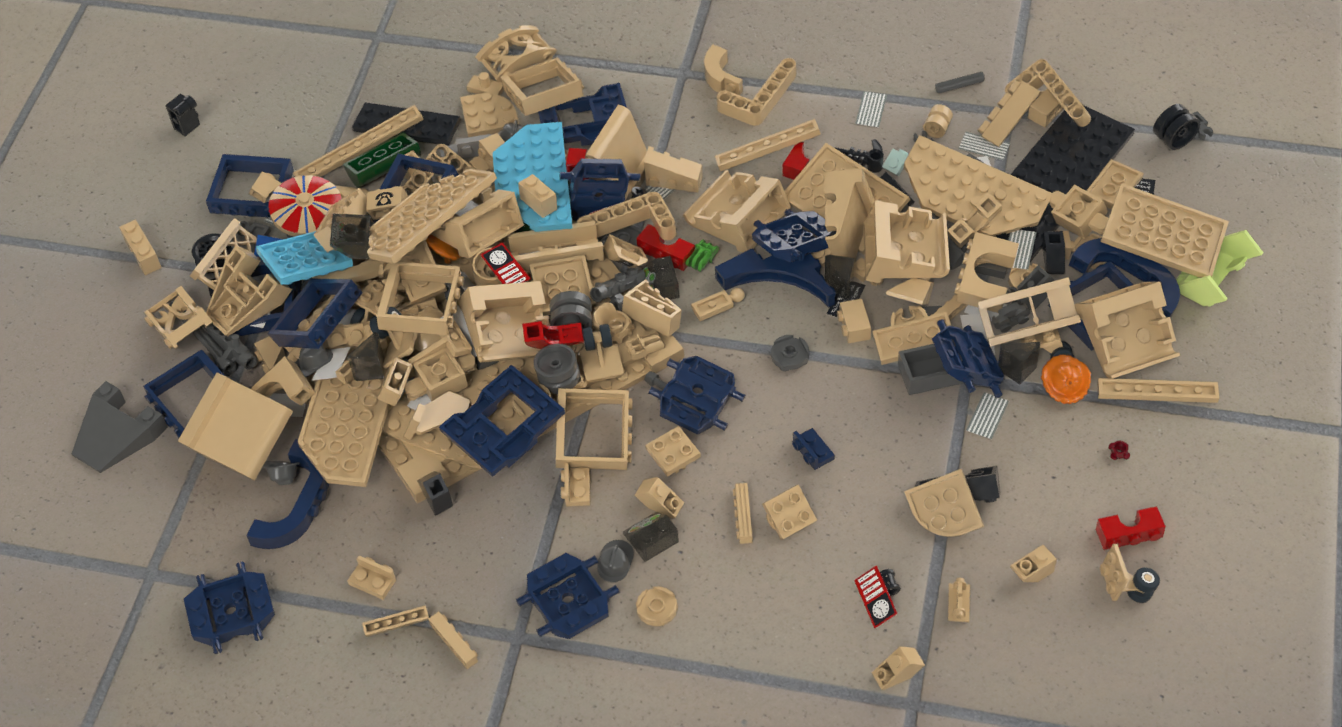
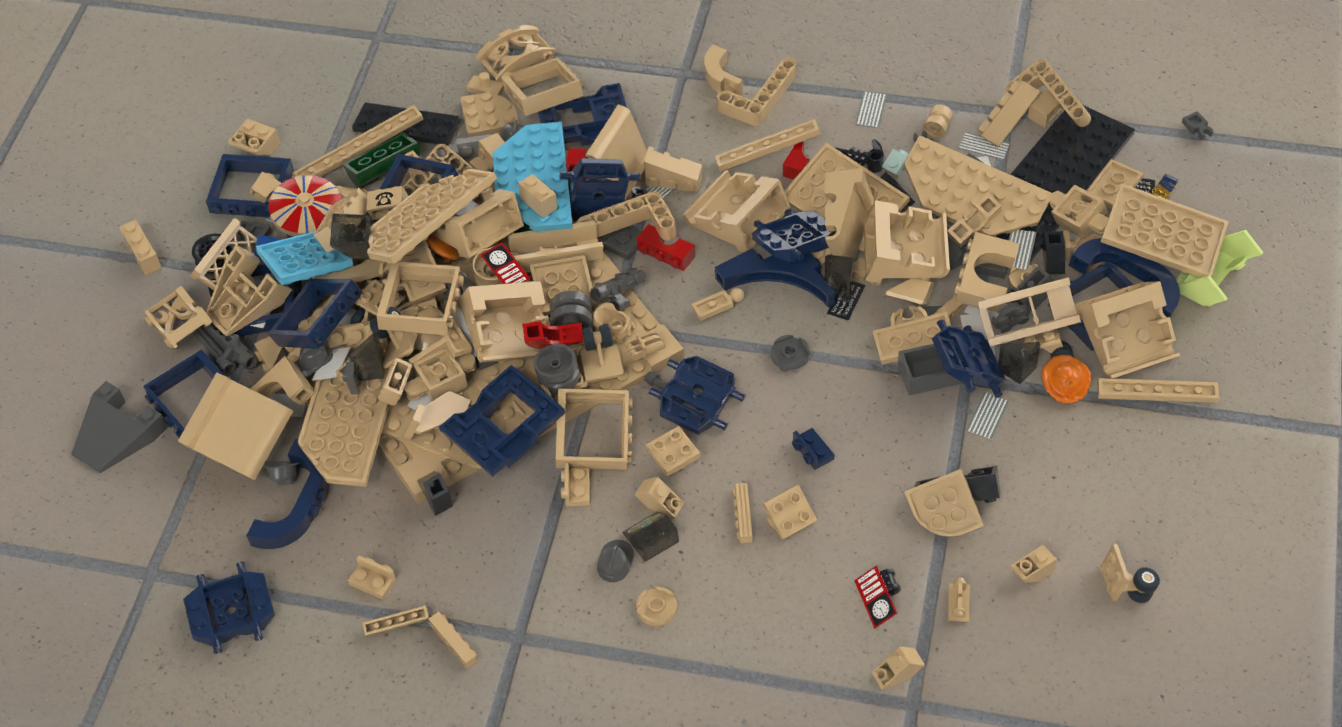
(183, 114): black hinge -> none
(255, 138): none -> tan slope
(350, 376): none -> dark grey plate
(564, 618): dark blue piece -> none
(624, 252): tan slope -> none
(651, 309): tan wedge -> none
(661, 275): clear smoke slope -> none
(702, 255): bright green arm -> none
(854, 321): tan brick -> none
(959, 82): dark grey axle -> none
(1119, 446): dark red plate -> none
(1148, 527): red arch -> none
(1165, 187): none -> leg
(1176, 126): black wheel -> none

